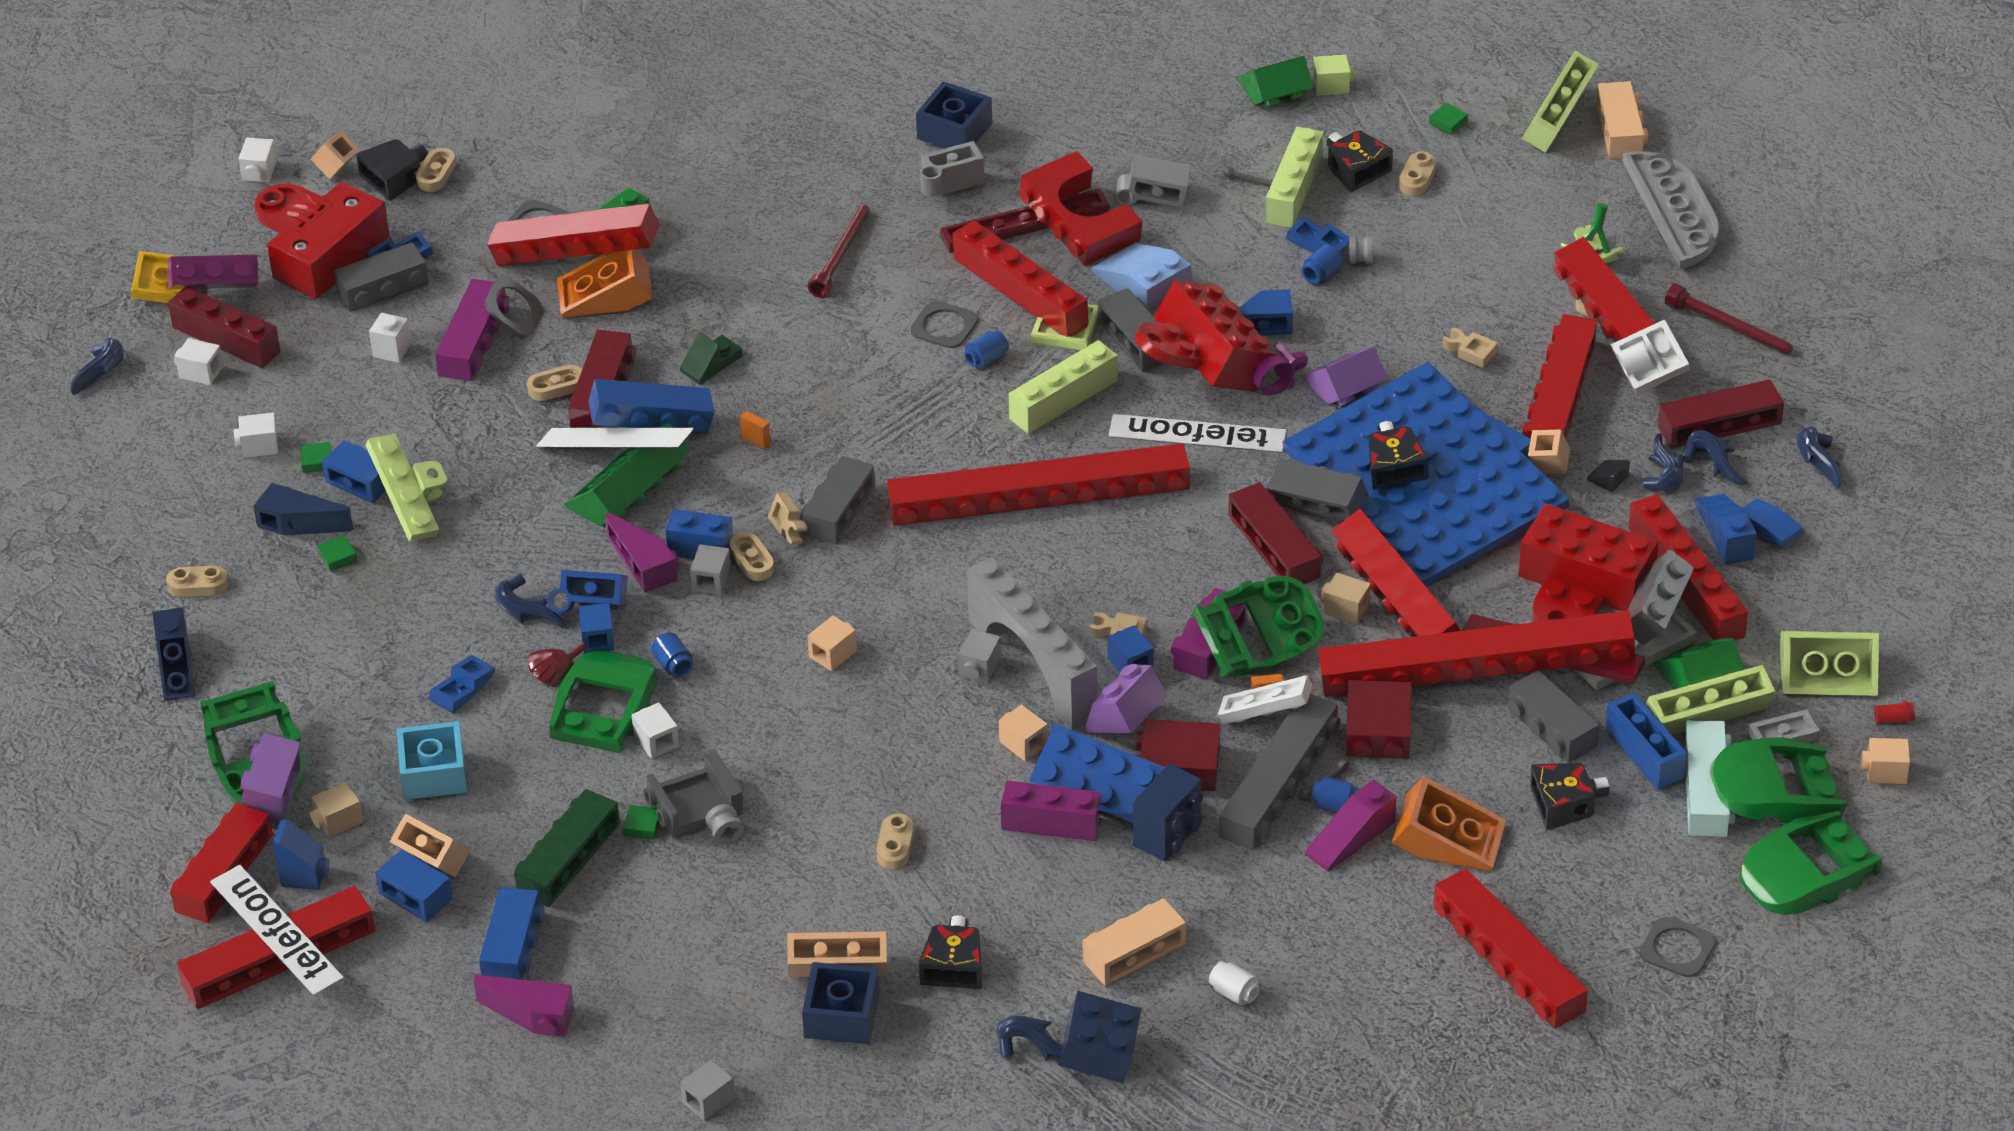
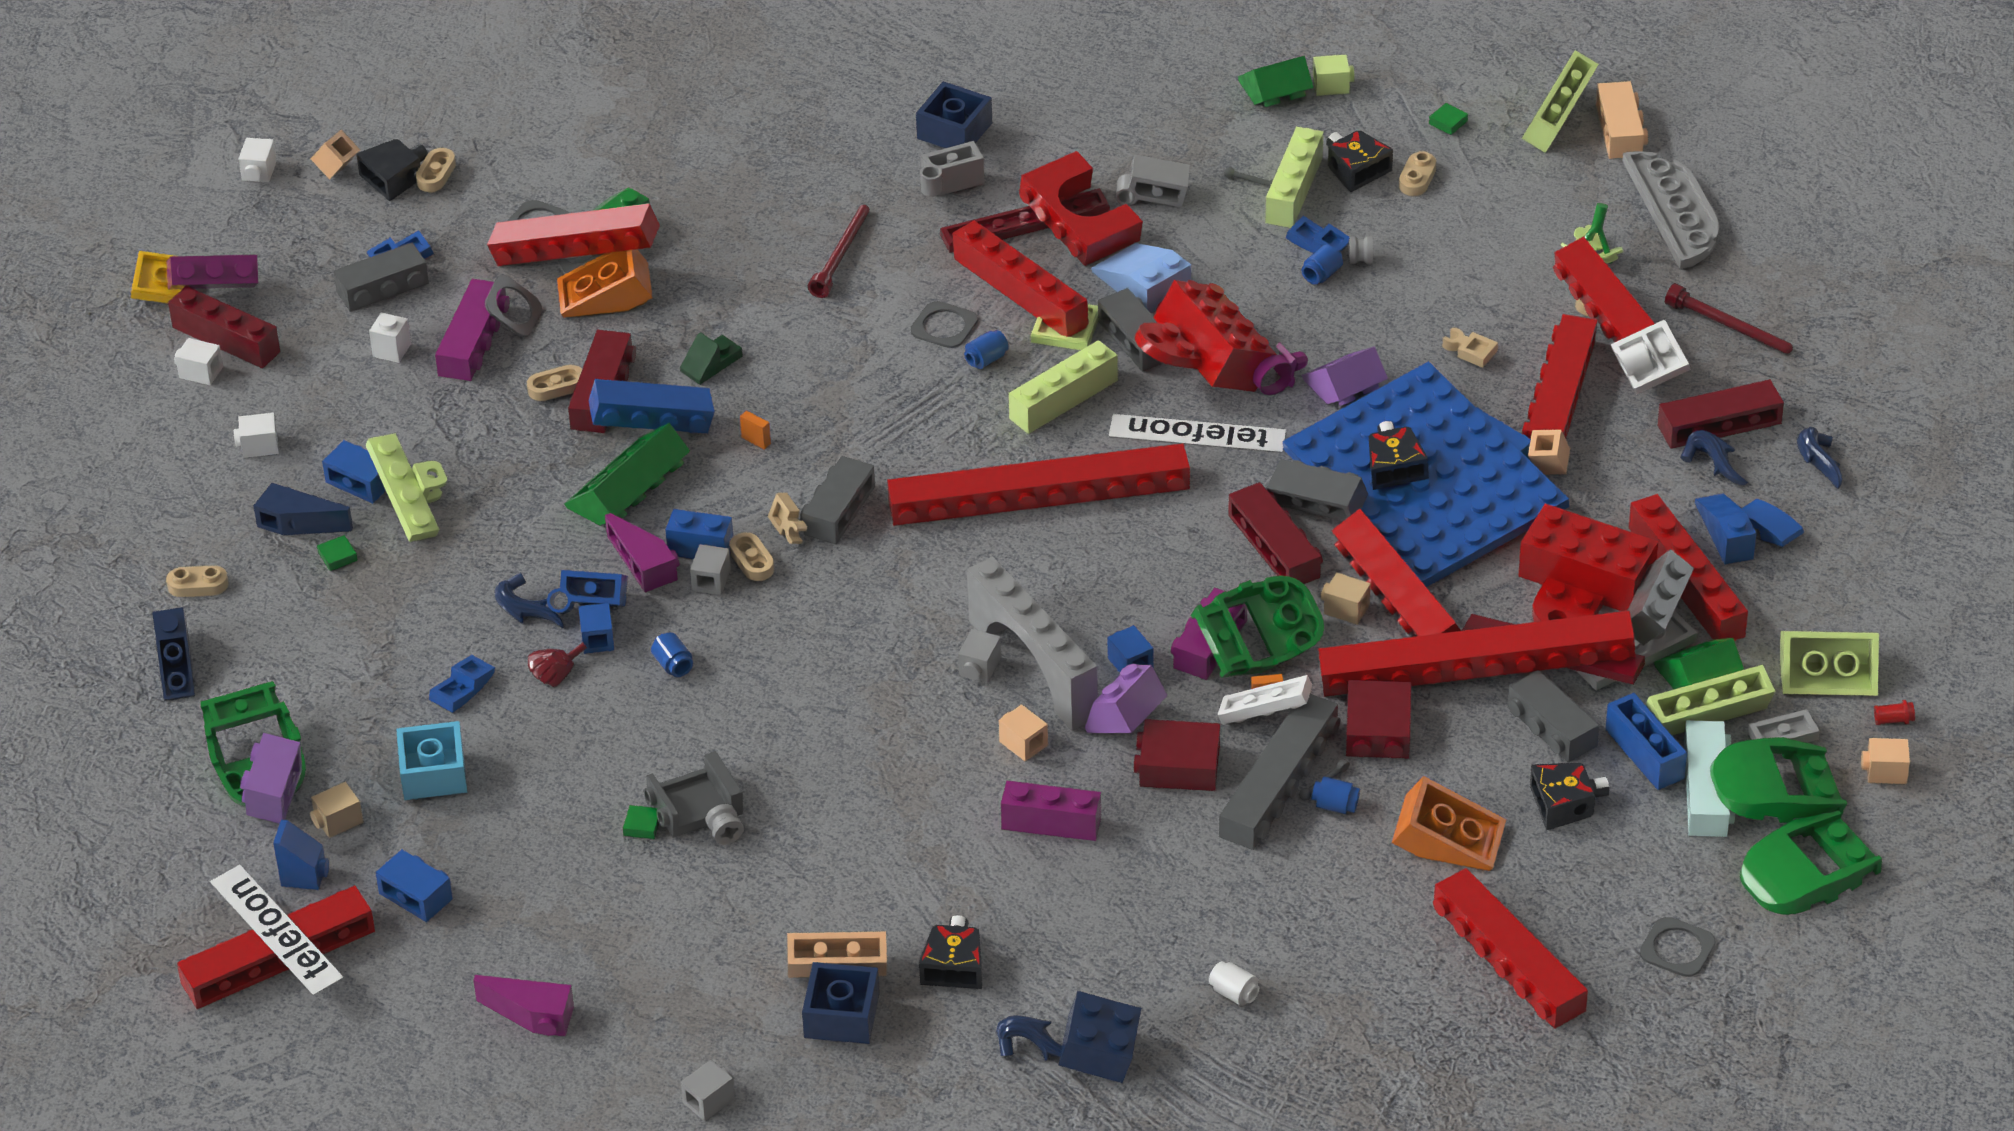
(106, 358): dark blue piece -> none
(235, 842): red brick -> none
(313, 455): green tile -> none
(319, 232): red brick -> none
(430, 845): light nougat brick -> none
(511, 933): blue brick -> none
(568, 846): dark green brick -> none
(610, 671): green slope -> none
(614, 437): white sticker -> none
(655, 730): white brick -> none
(832, 643): light nougat brick -> none
(897, 835): tan plate -> none
(1091, 765): blue plate -> none
(1107, 626): tan plate -> none
(1134, 941): light nougat brick -> none
(1167, 812): dark blue brick -> none
(1270, 312): blue slope -> none
(1354, 825): magenta slope -> none
(1610, 474): black slope -> none
(1673, 469): dark blue piece -> none

